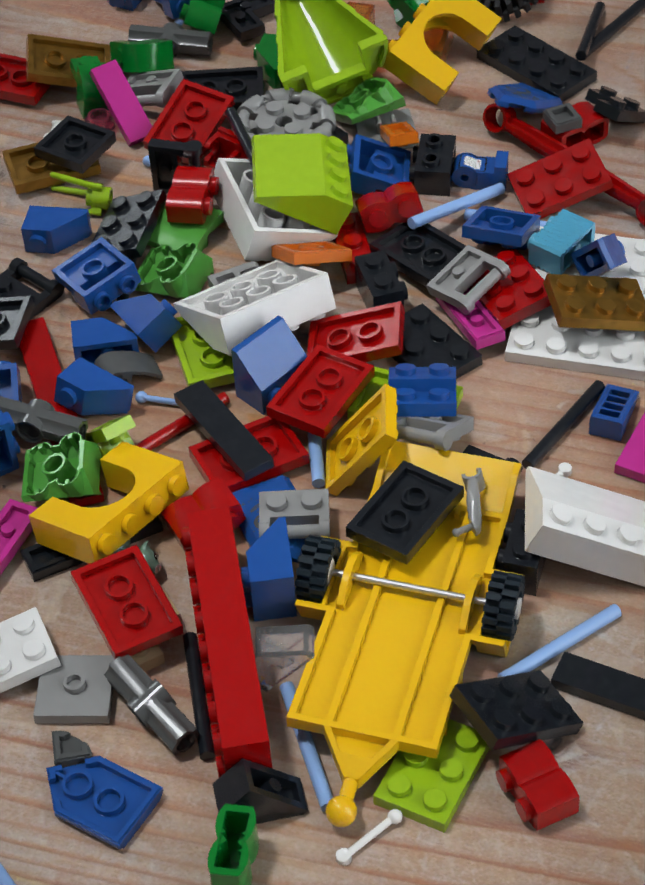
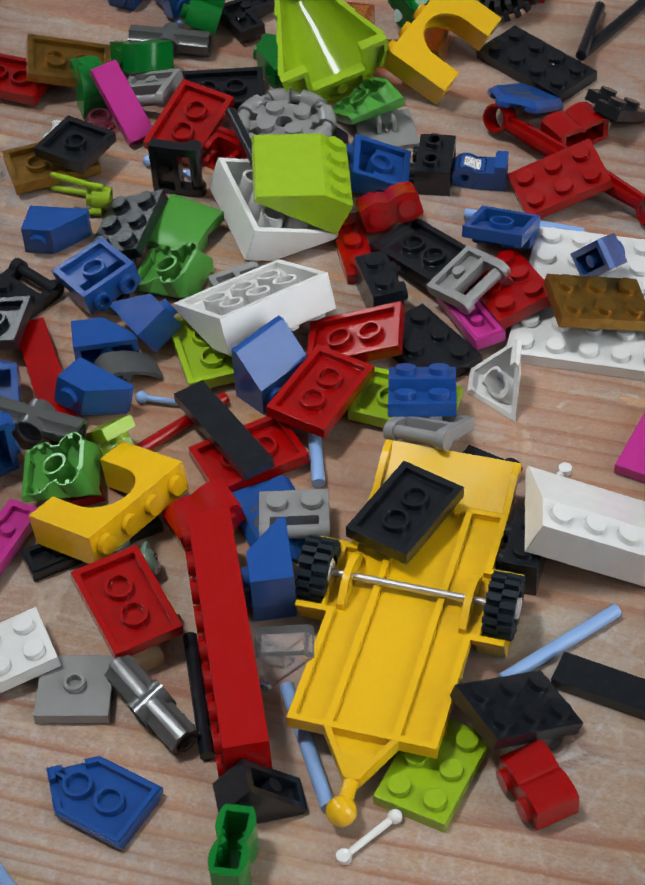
(69, 749): dark grey tile -> none
(191, 194): red brick -> none
(311, 253): orange plate -> none
(361, 440): yellow plate -> none
(399, 134): orange plate -> none
(456, 205): light blue bar -> none
(473, 487): light grey piece -> none
(498, 380): none -> white slope
(558, 239): medium azure brick -> none
(562, 118): dark grey tile -> none
(563, 424): black bar -> none
(612, 418): blue slope -> none

